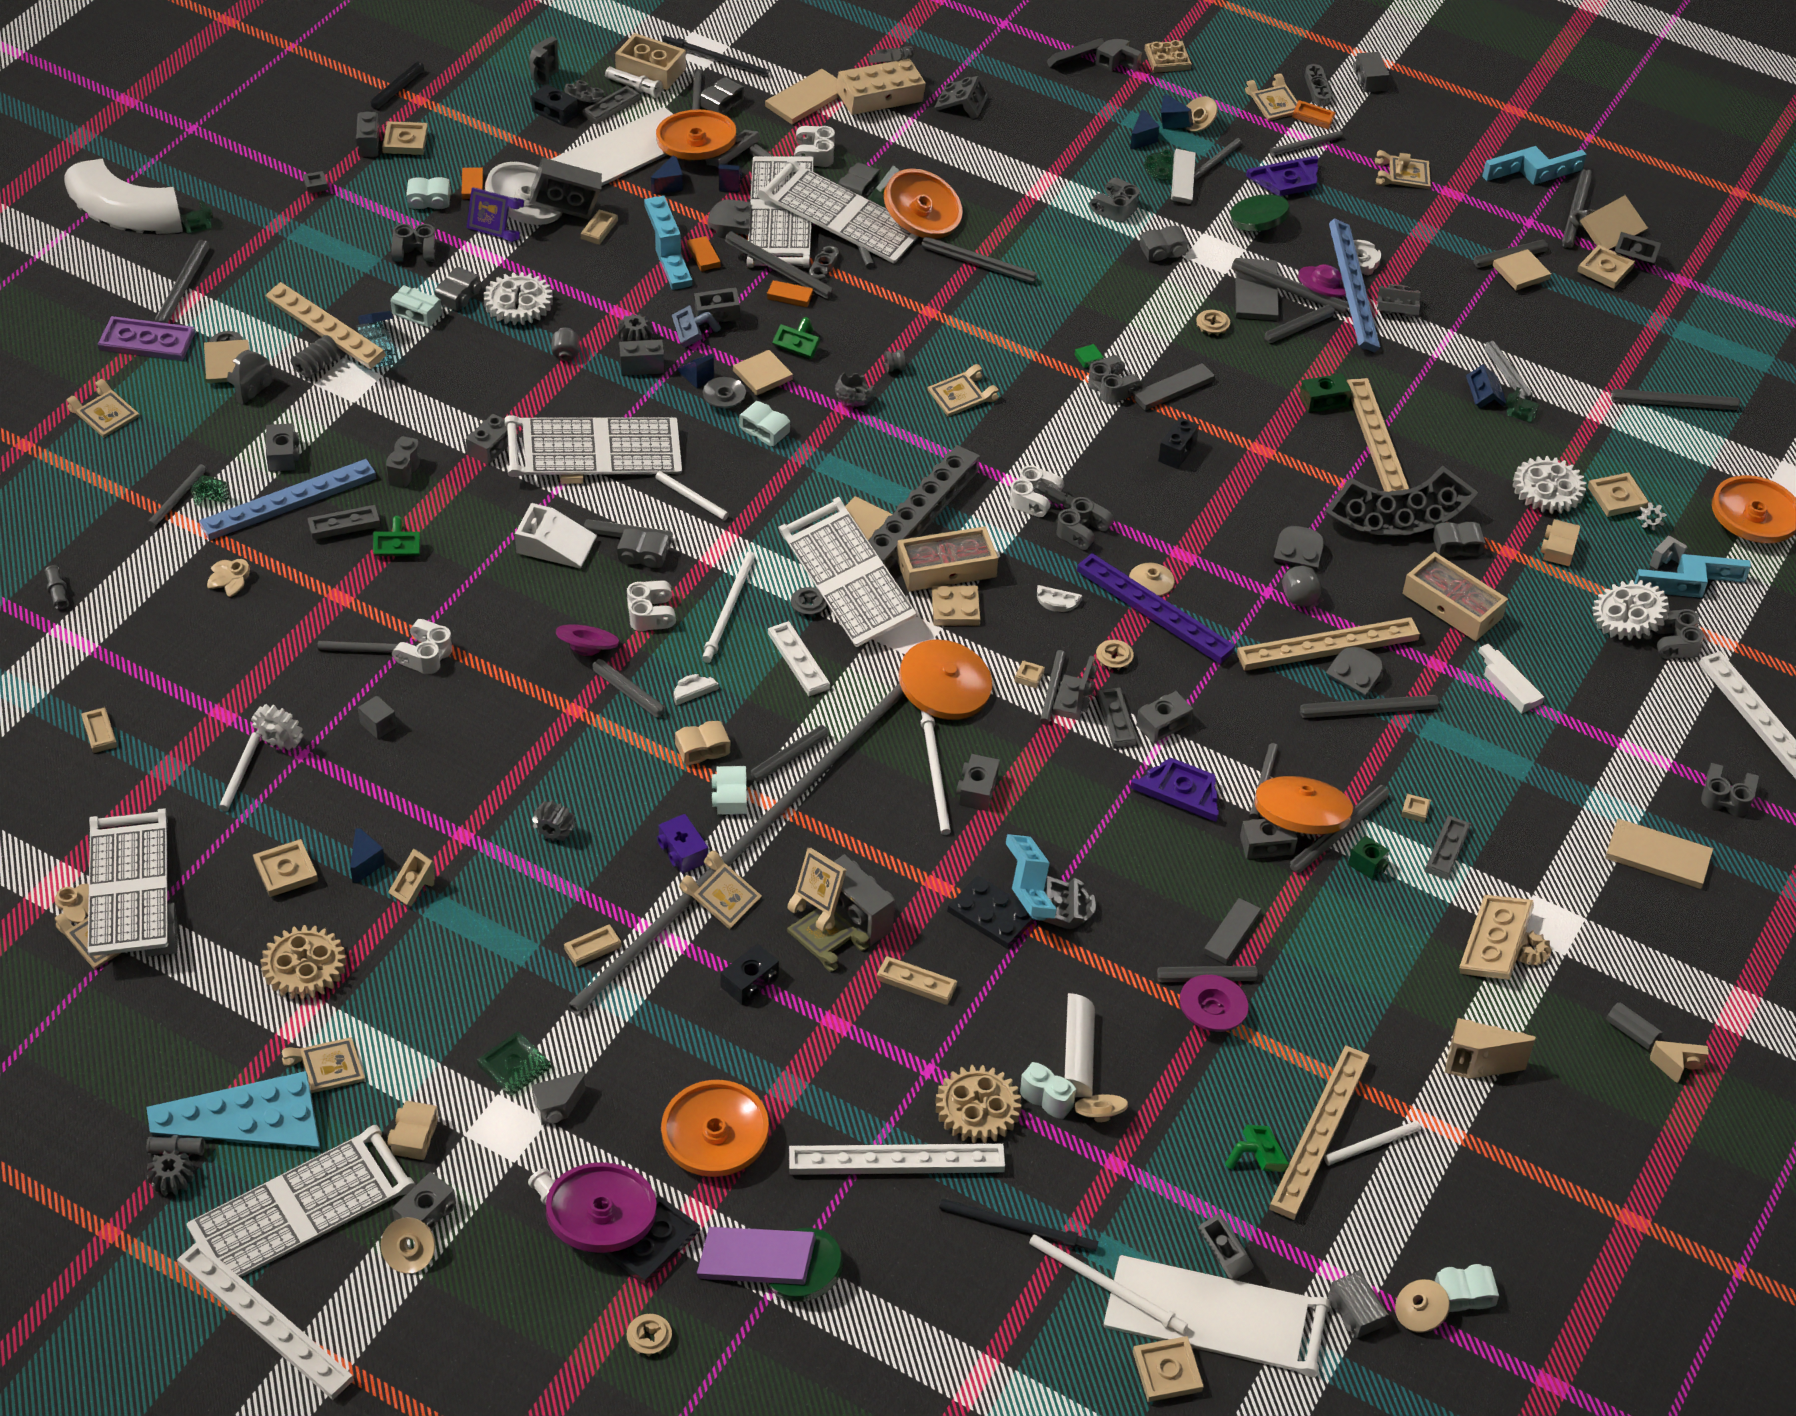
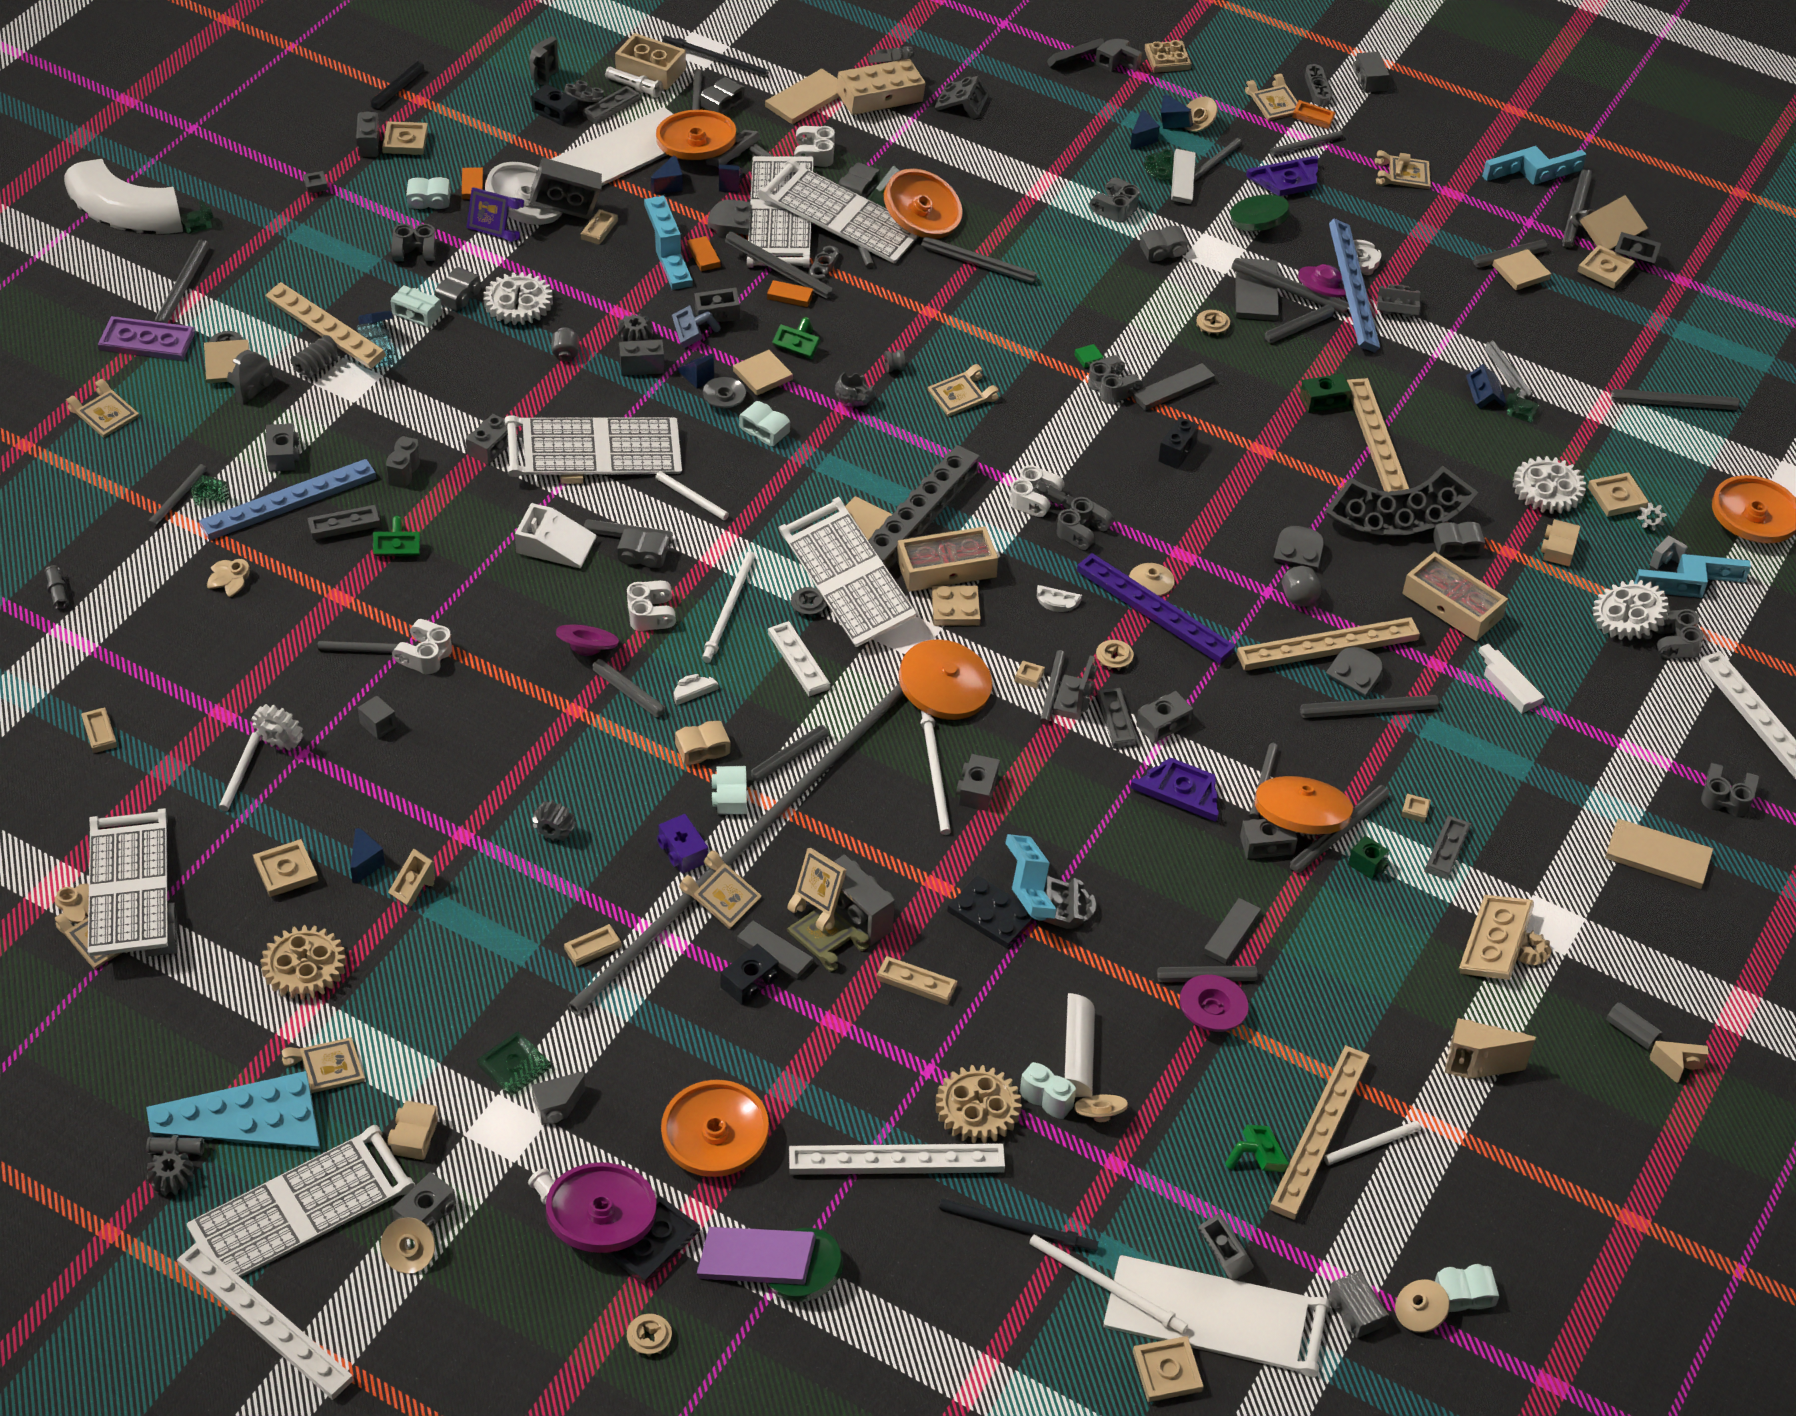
(790, 957): none -> dark grey tile

